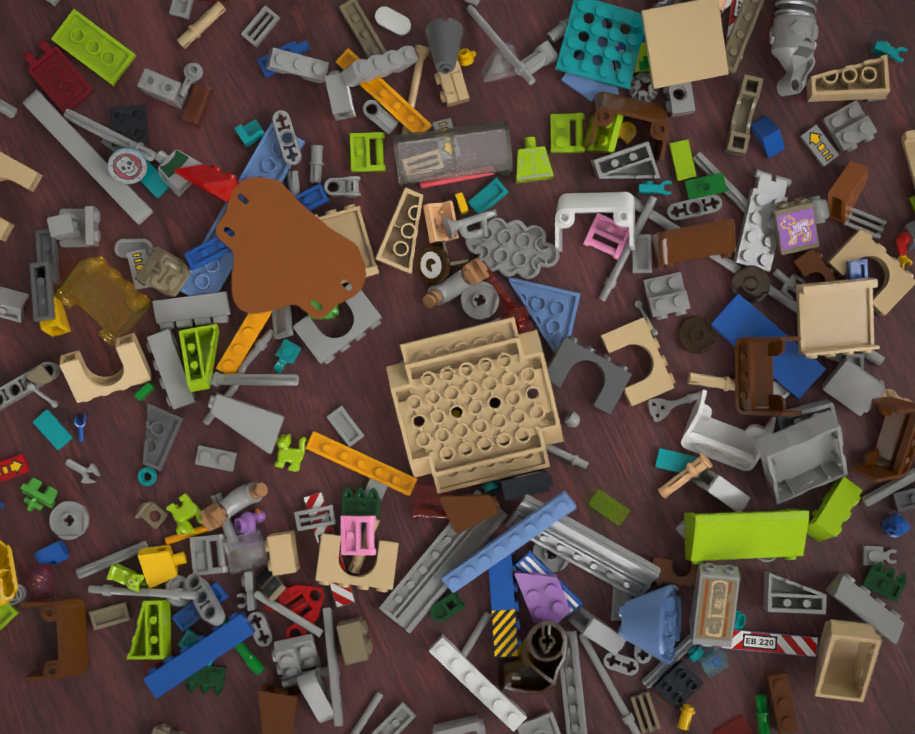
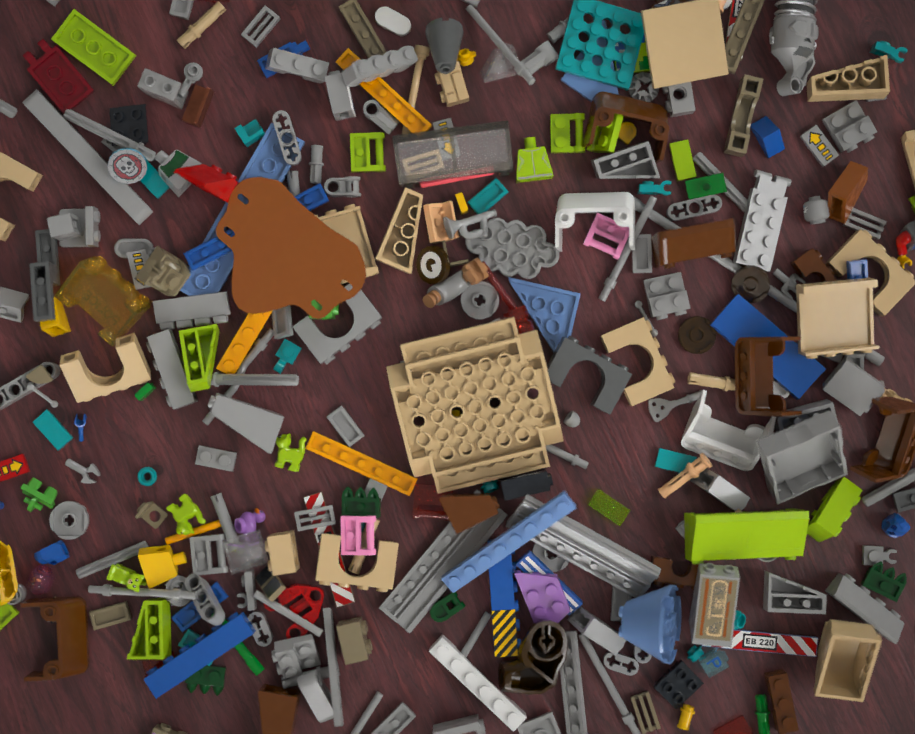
(160, 436): dark grey wing -> none
(235, 501): piece -> none
(662, 667): light grey axle -> none
(795, 225): panel -> none

